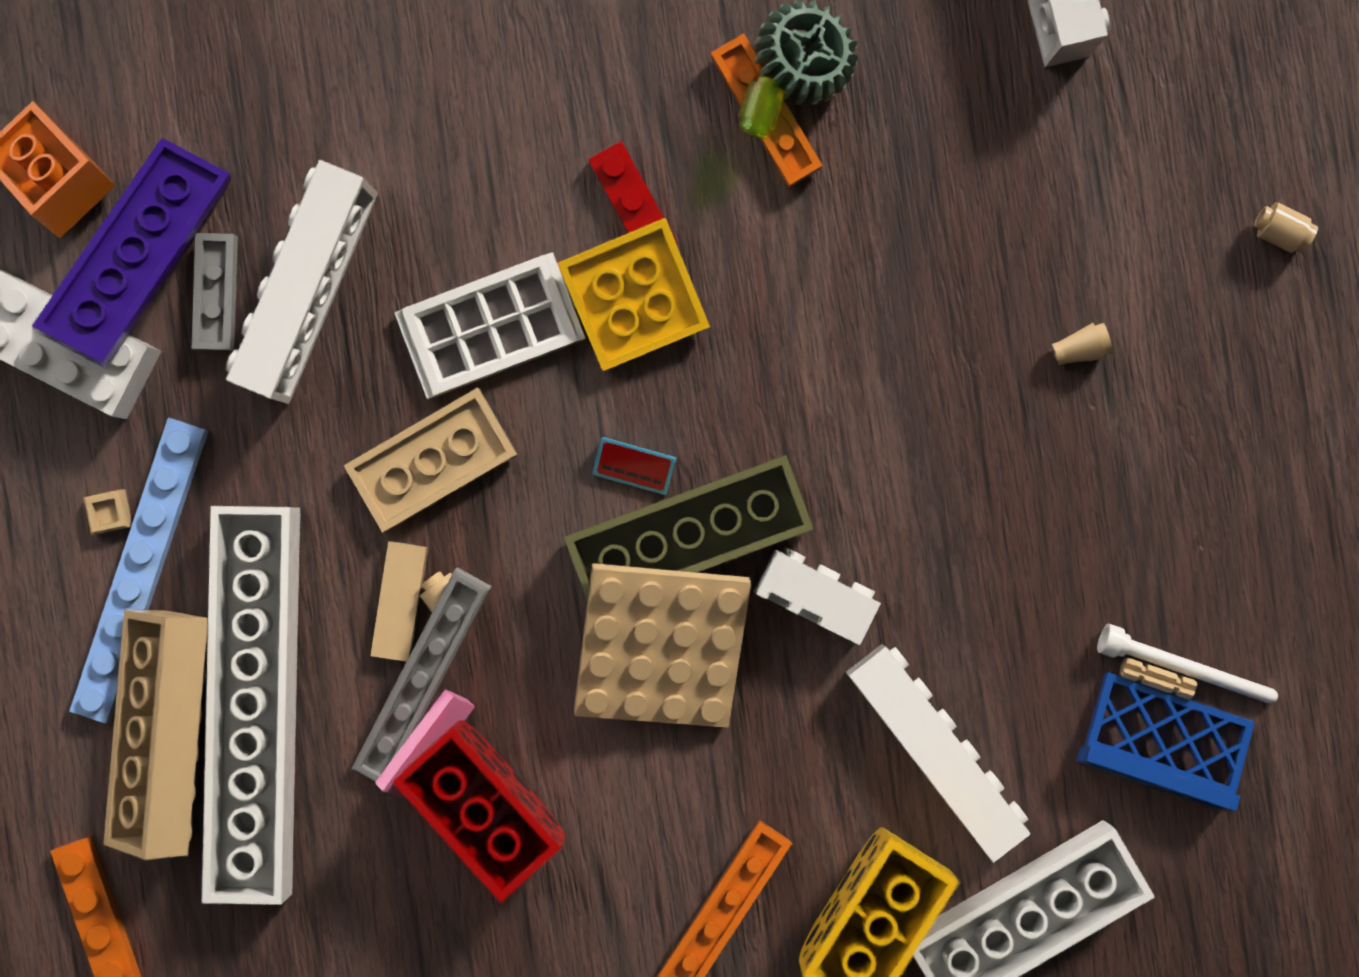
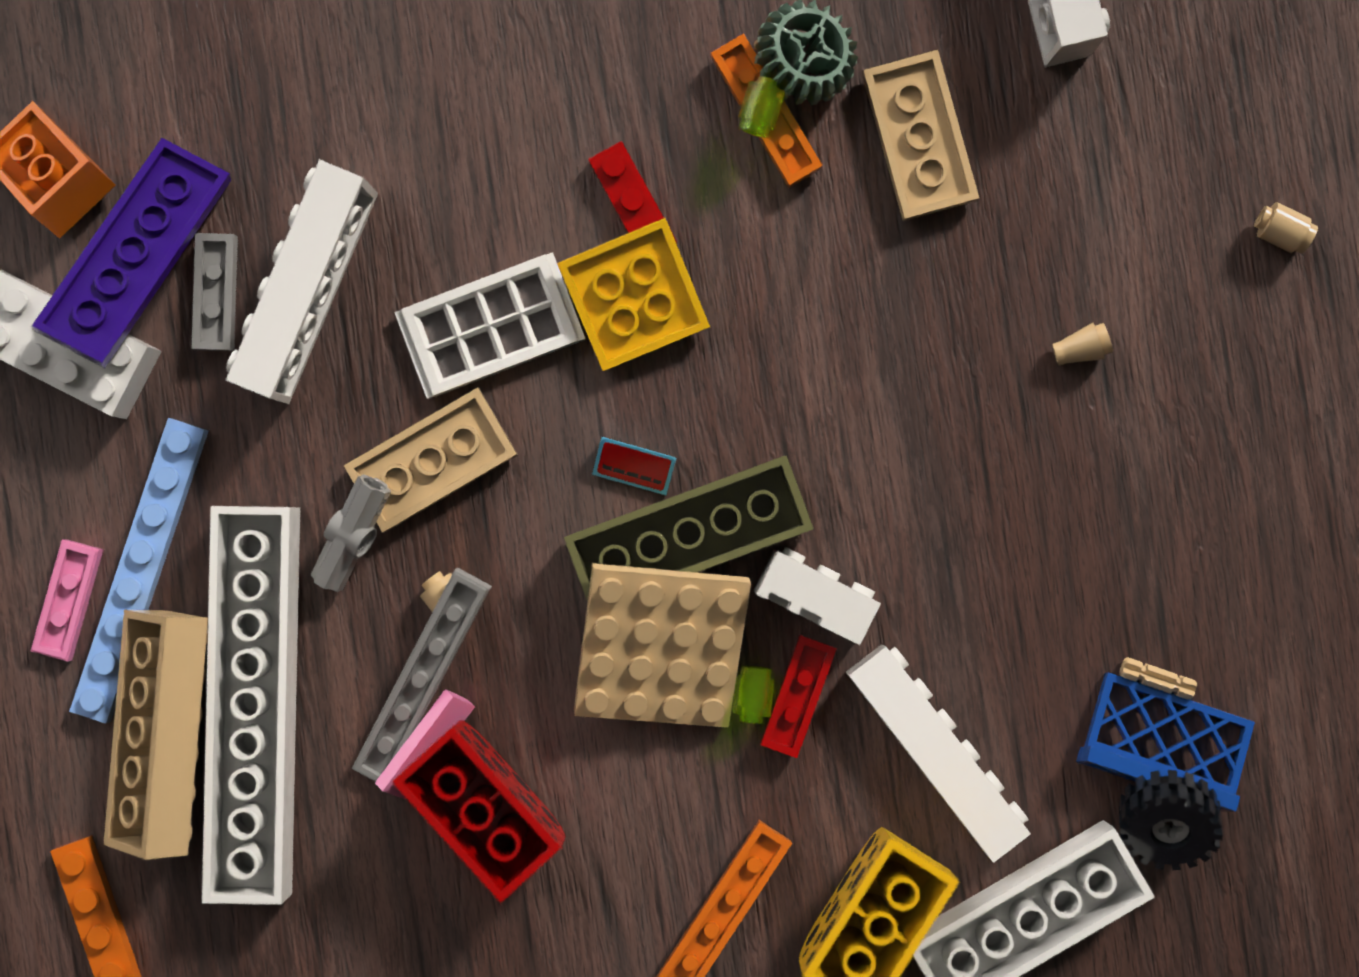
(66, 600): none -> bright pink tile
(108, 512): tan tile -> none
(350, 533): none -> light grey piece
(399, 601): tan tile -> none
(753, 694): none -> clear neon green brick
(798, 696): none -> red plate
(920, 135): none -> tan plate
(1115, 642): white piece -> none
(1175, 799): none -> black bush

